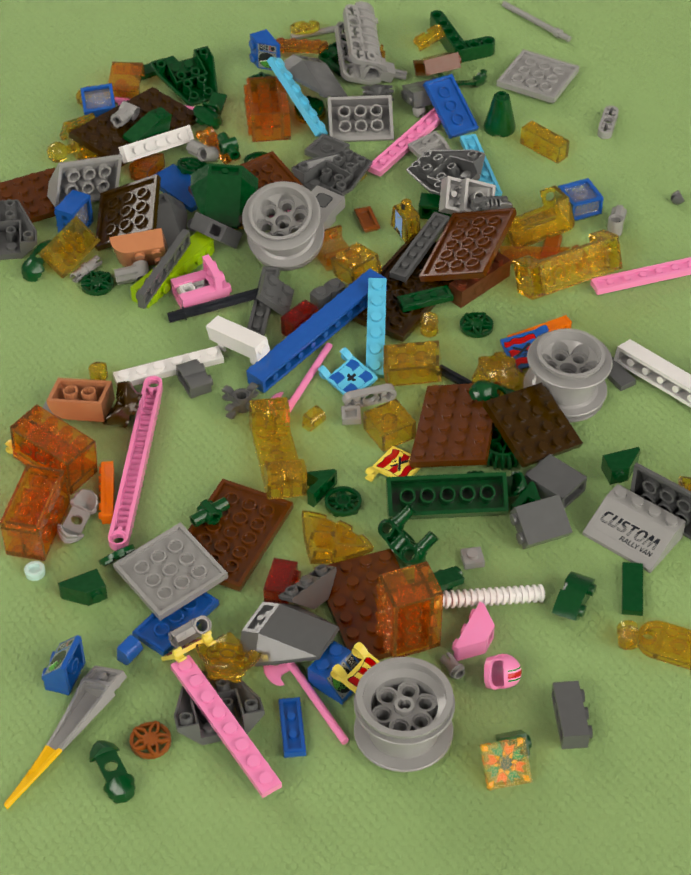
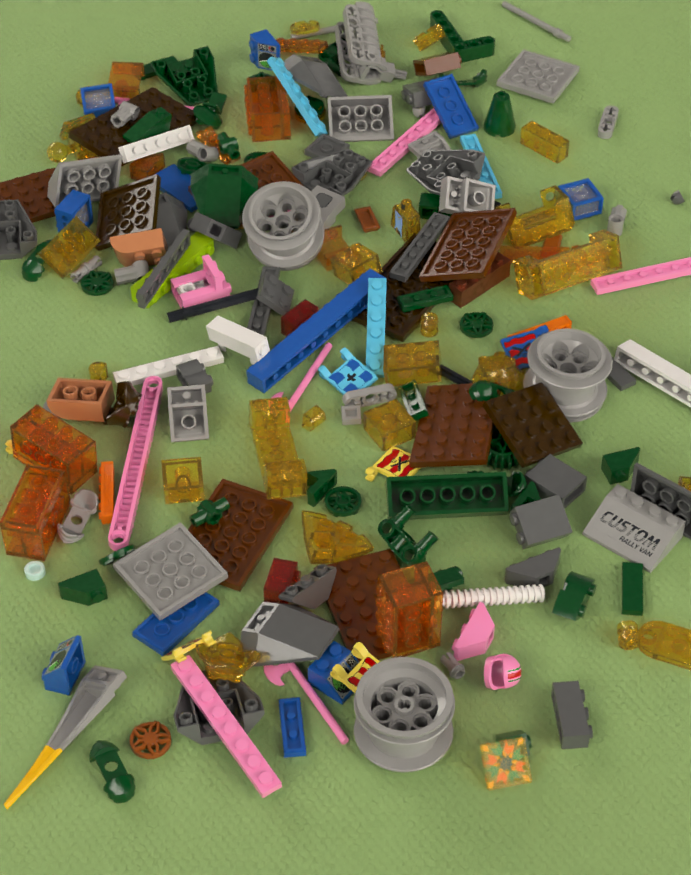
(129, 650): blue brick -> none
(182, 480): none -> clear yellow slope
(188, 413): none -> light grey slope
(189, 631): light grey piece -> none
(239, 398): dark grey pin -> none
(324, 294): dark grey brick -> none
(377, 89): dark grey pin -> none
(413, 400): none -> dark green tile
(472, 558): light grey plate -> none
(490, 203): dark grey hinge -> none
(534, 570): none -> dark grey slope

